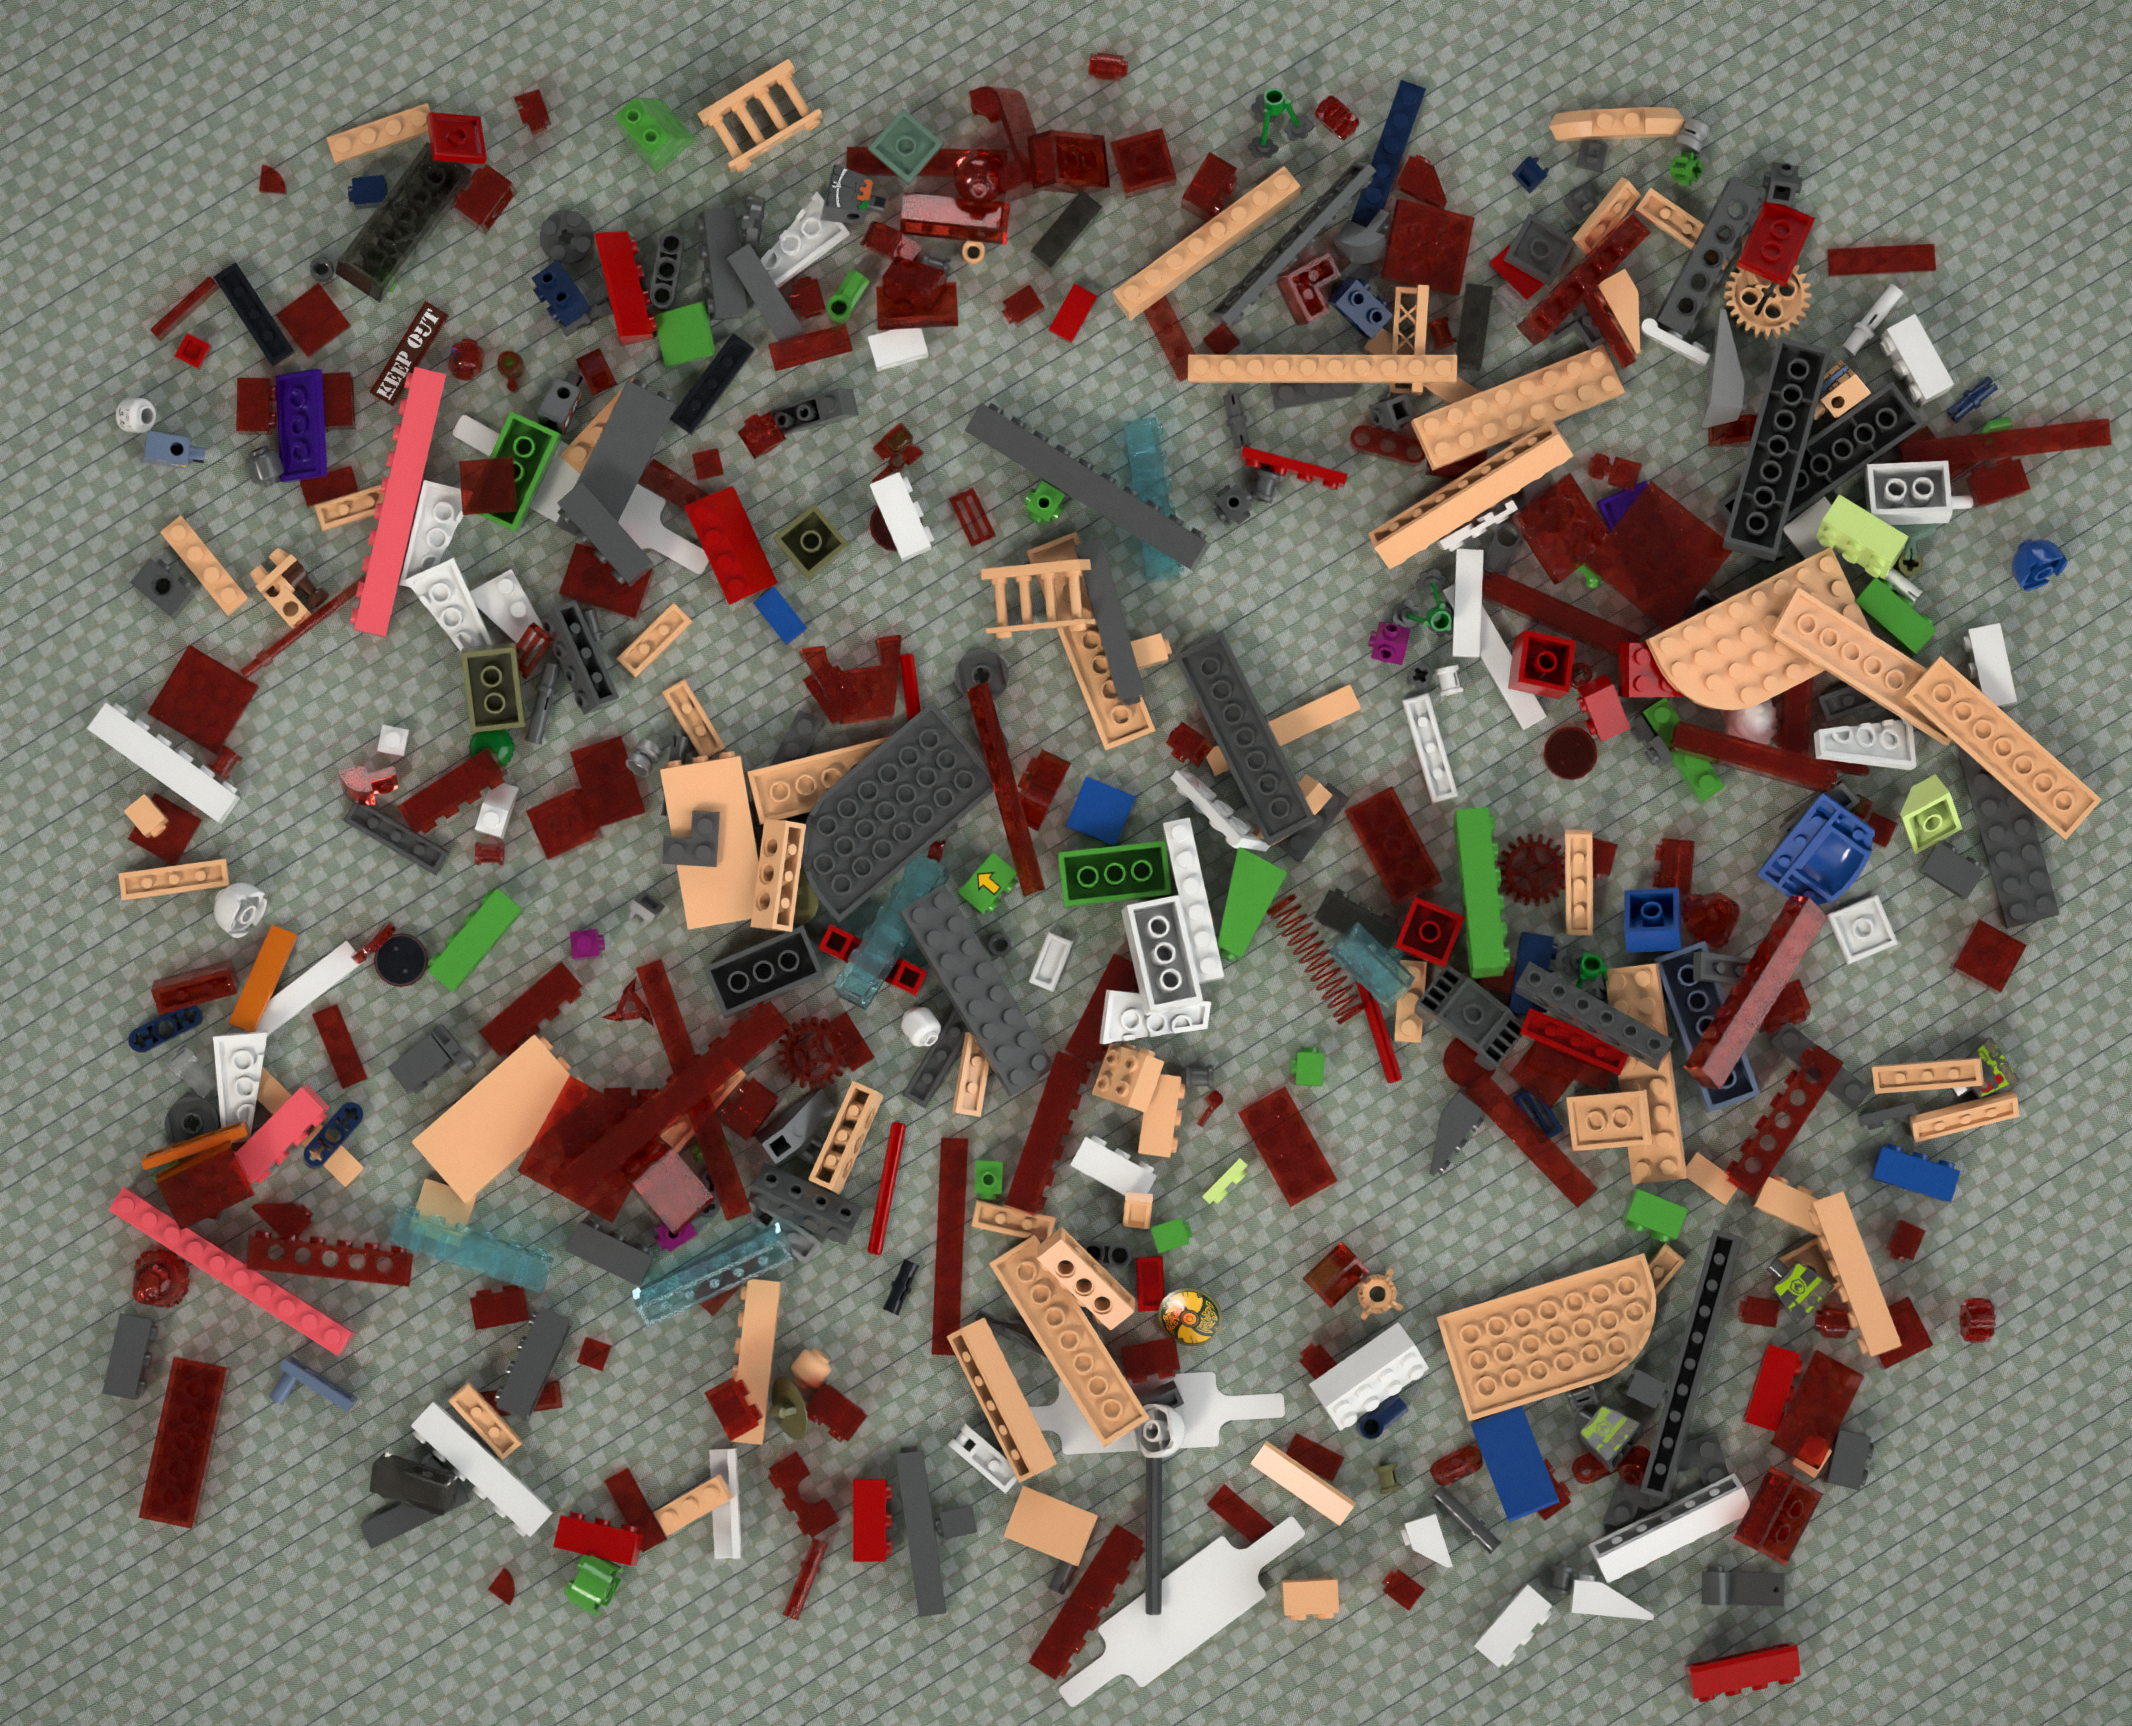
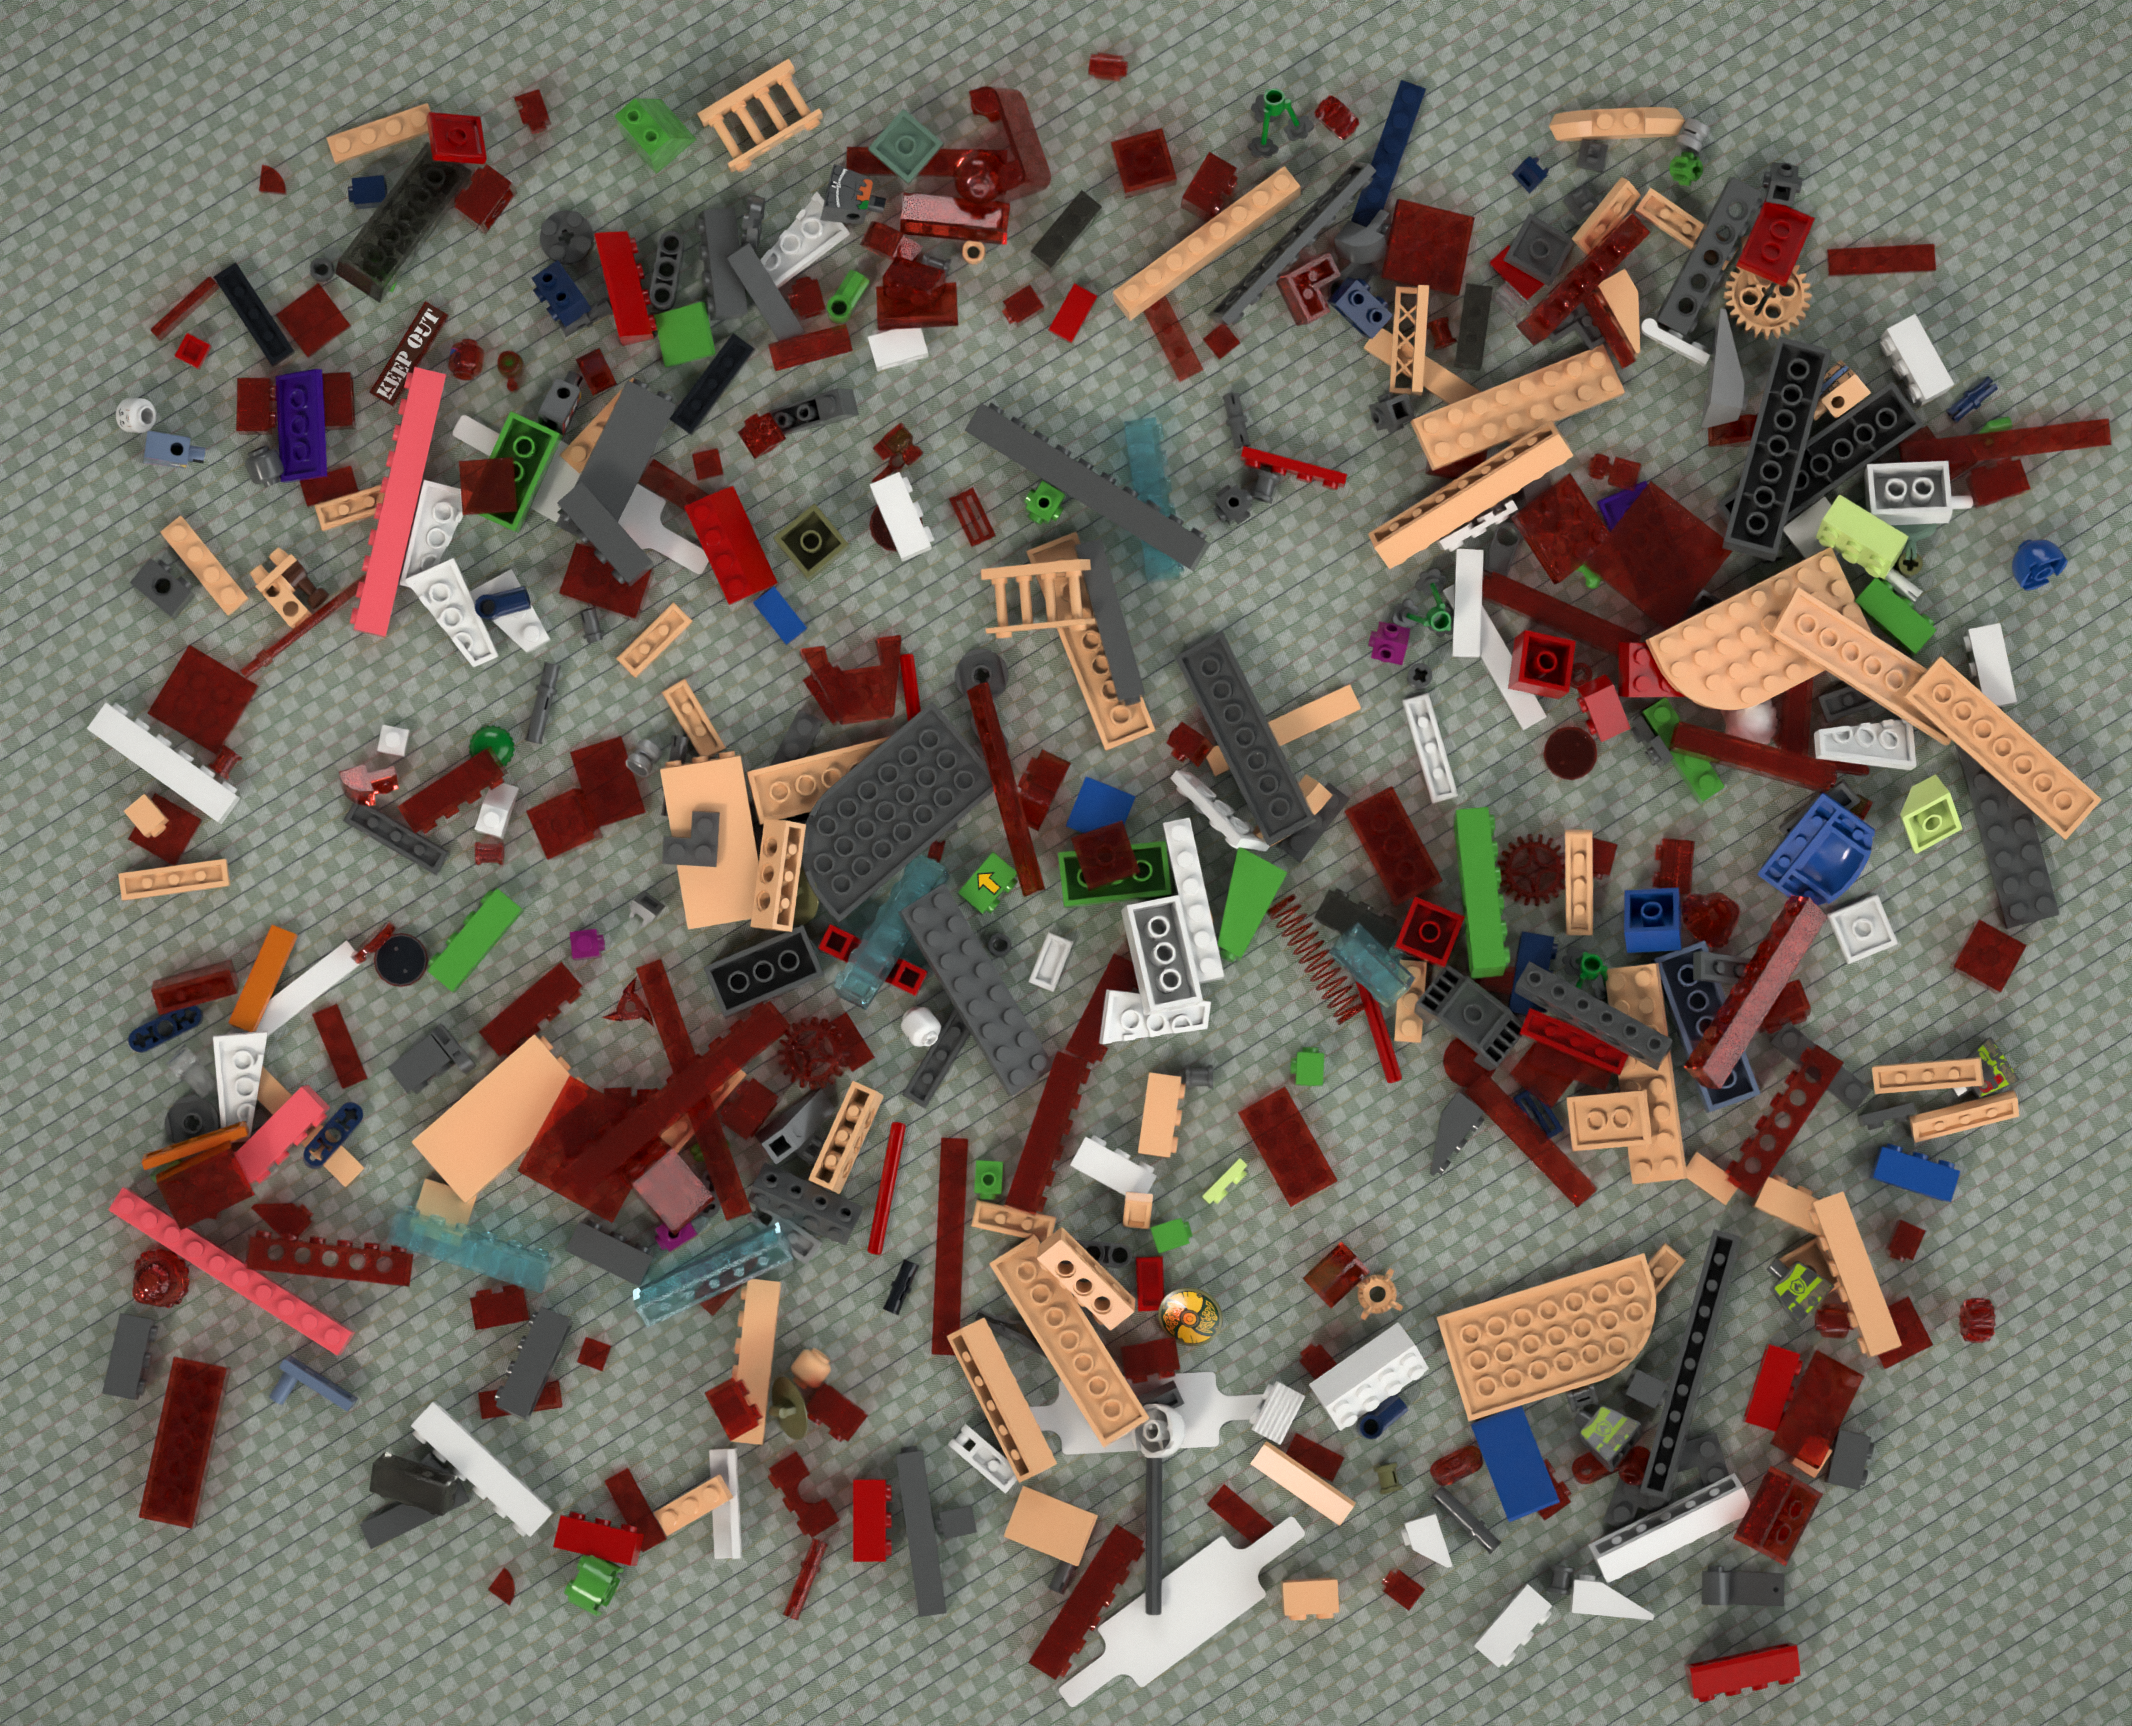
(238, 908): white cylinder -> none
(485, 1420): light nougat tile -> none
(493, 687): olive brick -> none
(505, 603): none -> dark blue piece
(522, 642): clear red tile -> none
(579, 657): dark grey brick -> none
(971, 1079): light nougat plate -> none
(1068, 162): clear red brick -> none
(1105, 856): none -> clear red brick
(1128, 1076): light nougat brick -> none
(1151, 651): light nougat brick -> none
(1215, 1100): clear red hand -> none
(1277, 1412): none -> white brick
(1300, 394): dark grey plate -> none
(1322, 368): light nougat plate -> none
(1374, 449): clear red beam -> none
(1422, 182): clear red slope -> none
(1449, 680): white bush -> none
(1654, 1215): bright green brick -> none
(1758, 1311): clear red brick -> none
(1865, 328): white pin -> none
(1883, 829): clear red tile -> none
(1952, 870): dark grey brick -> none

